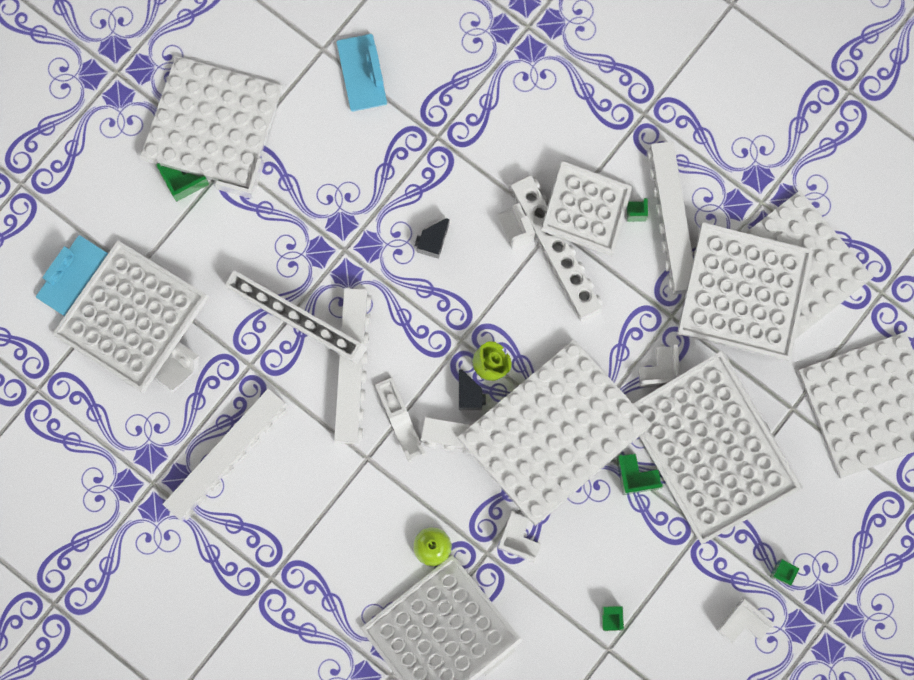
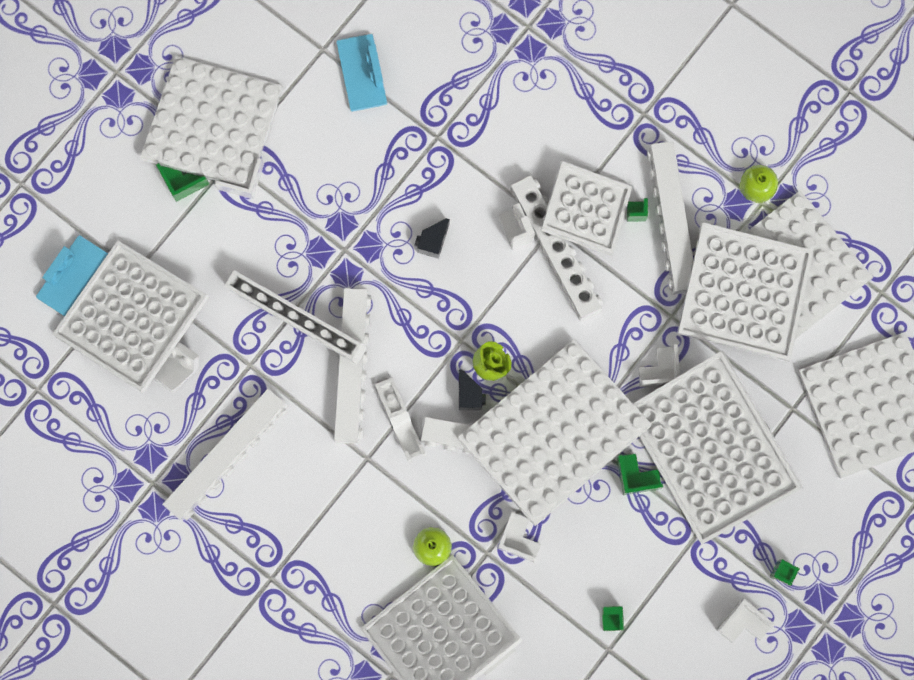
(757, 190): none -> lime cylinder

